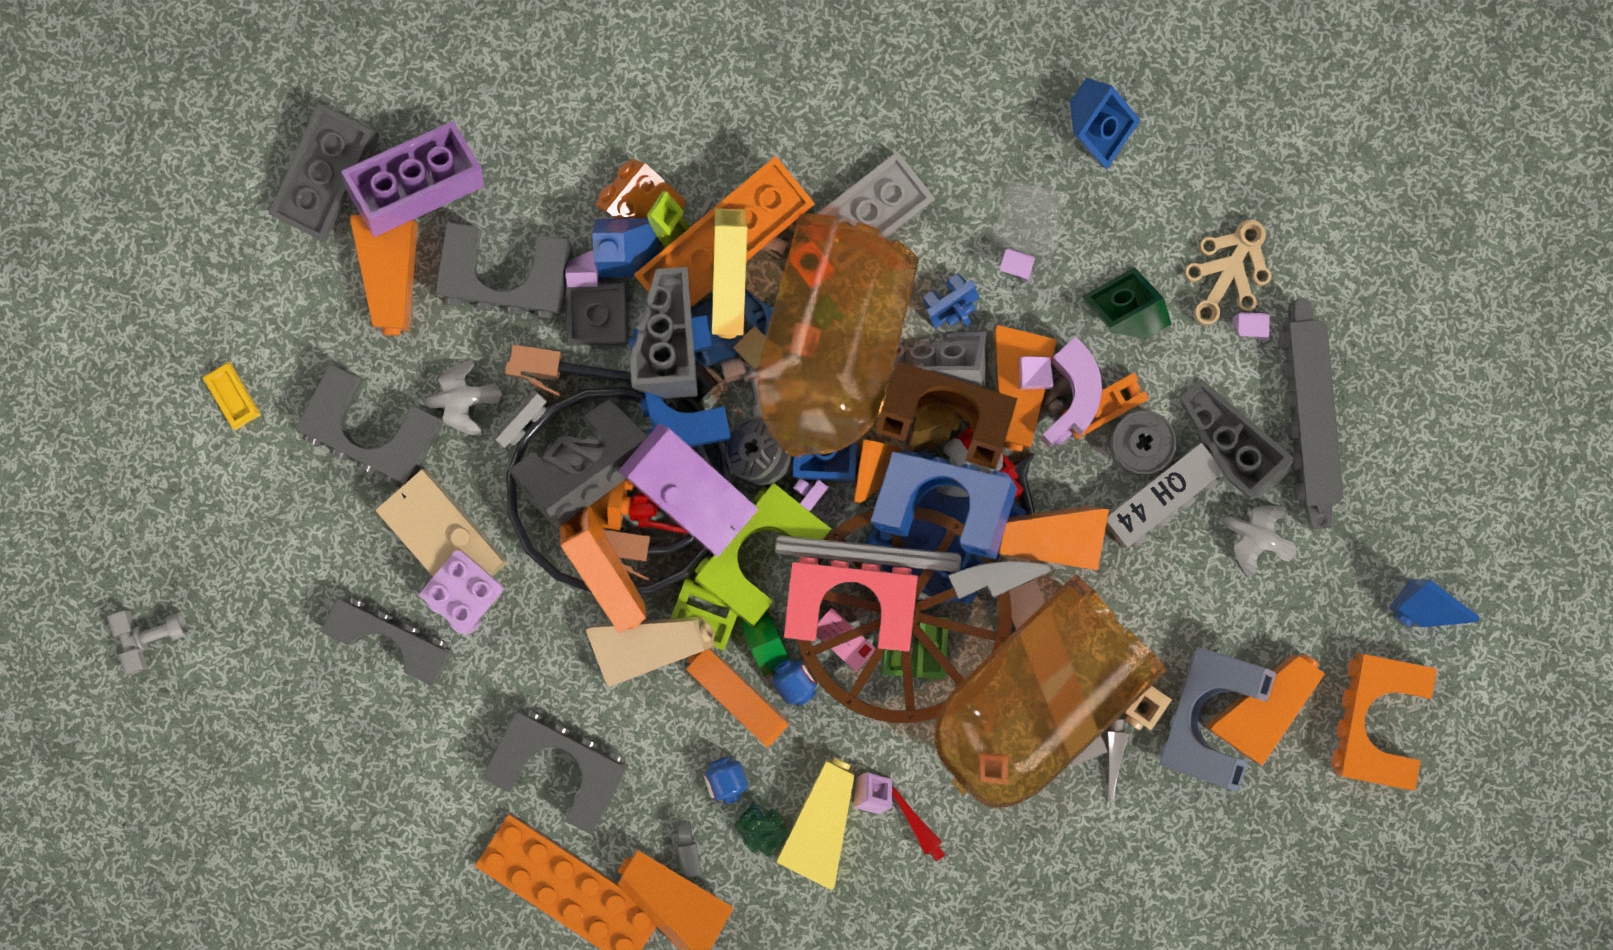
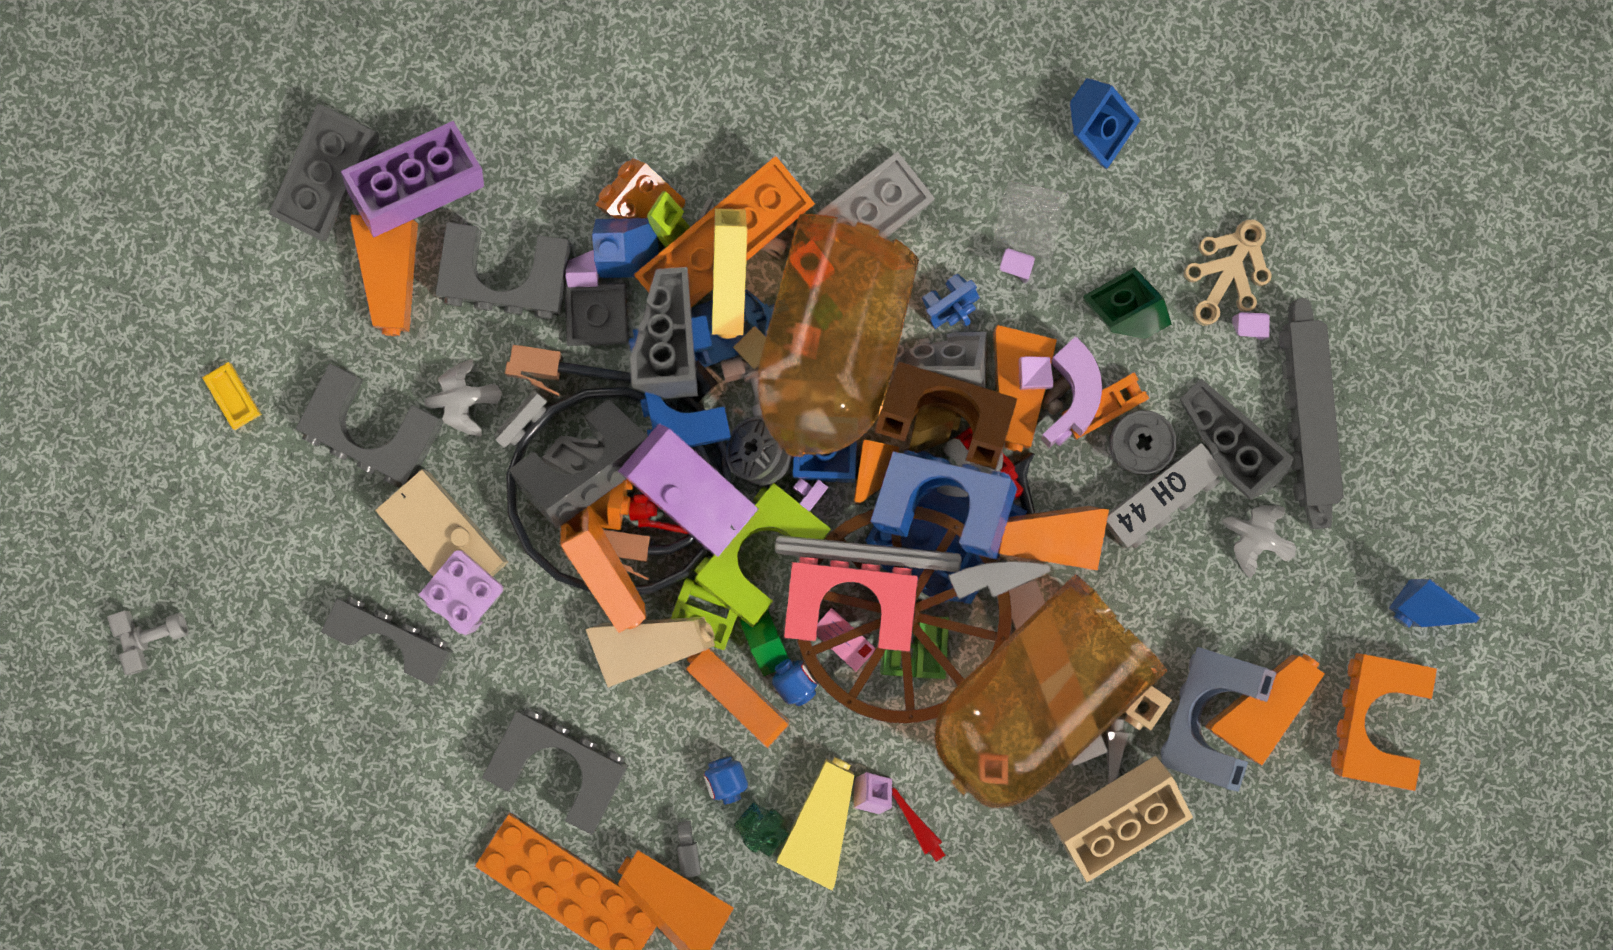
(1121, 818): none -> tan brick

